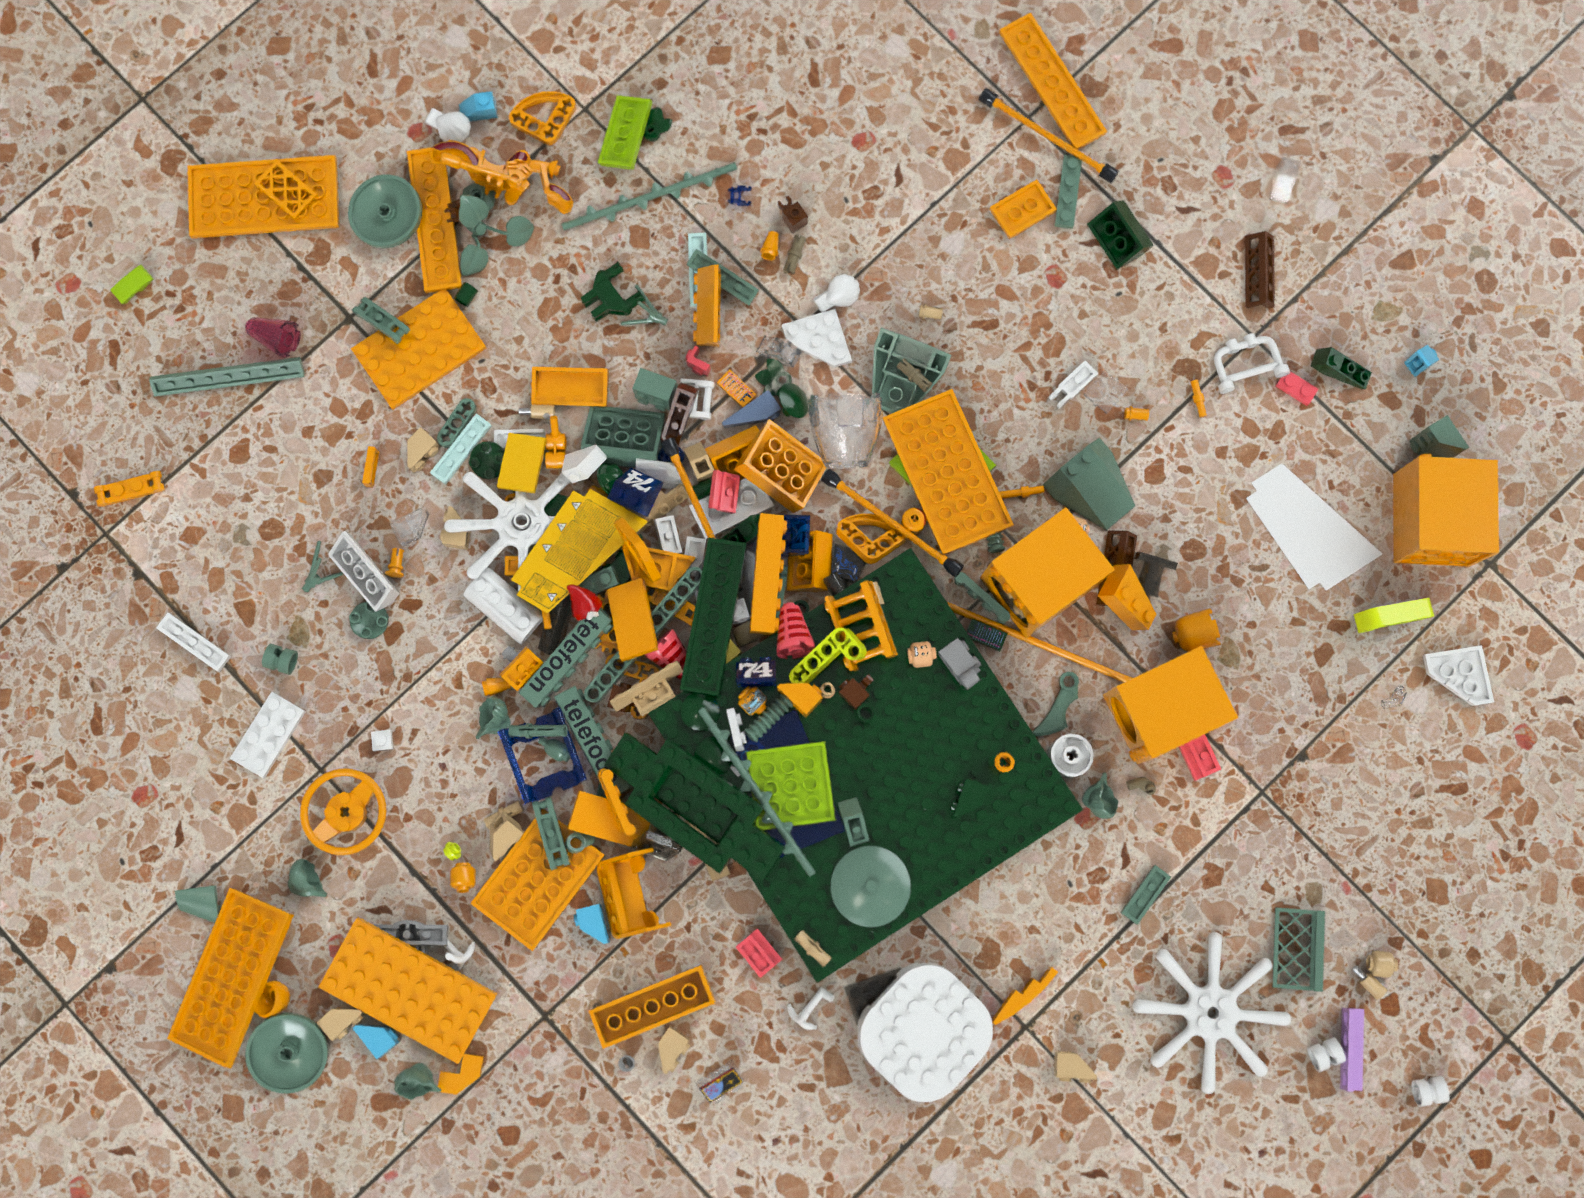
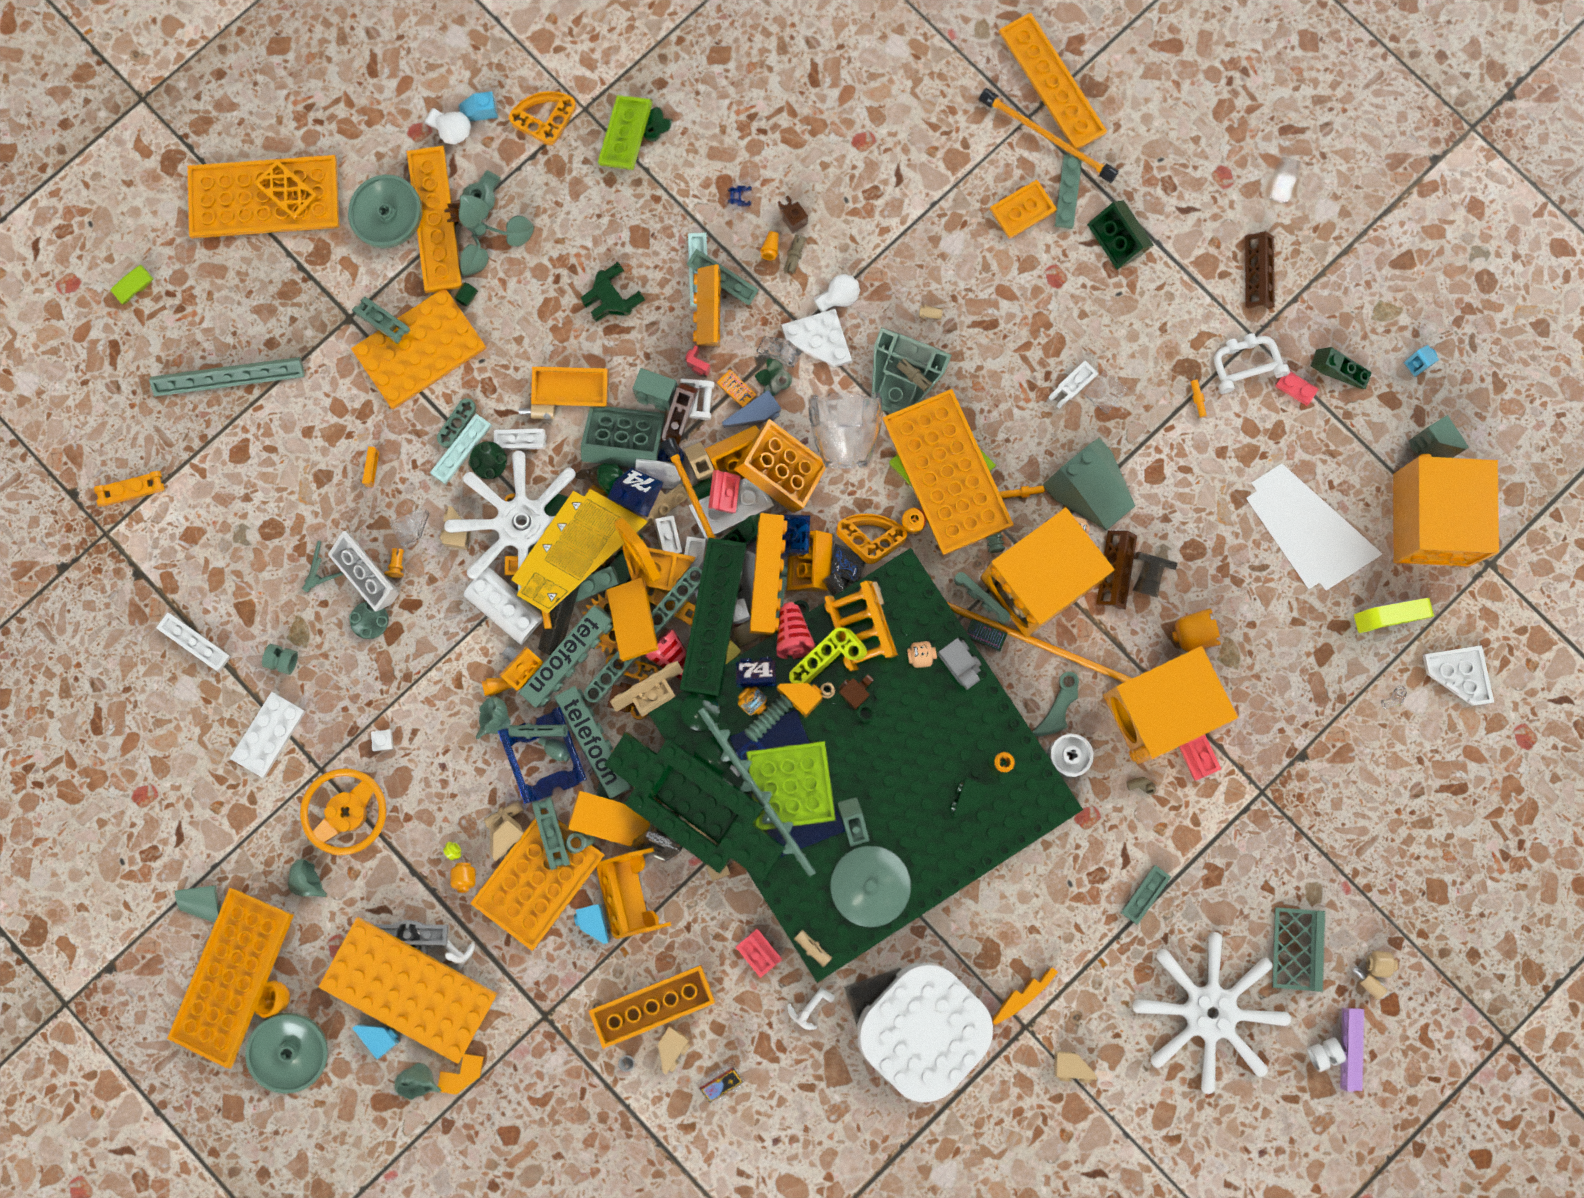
(274, 334): clear pink cone -> none
(338, 1021): tan slope -> none
(420, 449): tan slope -> none
(508, 177): light orange piece -> none
(521, 463): yellow tile -> none
(555, 445): light orange beam -> none
(582, 463): white slope -> none
(583, 602): red hat -> none
(612, 794): light orange plate -> none
(642, 201): sand green plant -> none
(654, 316): sand green plant -> none
(738, 737): white plate -> none
(793, 400): dark green dish -> none
(951, 565): light orange hose -> none
(1100, 799): sand green hair -> none
(1127, 598): light orange wedge -> none
(1136, 413): light orange pin -> none
(1430, 1091): white wheel -> none

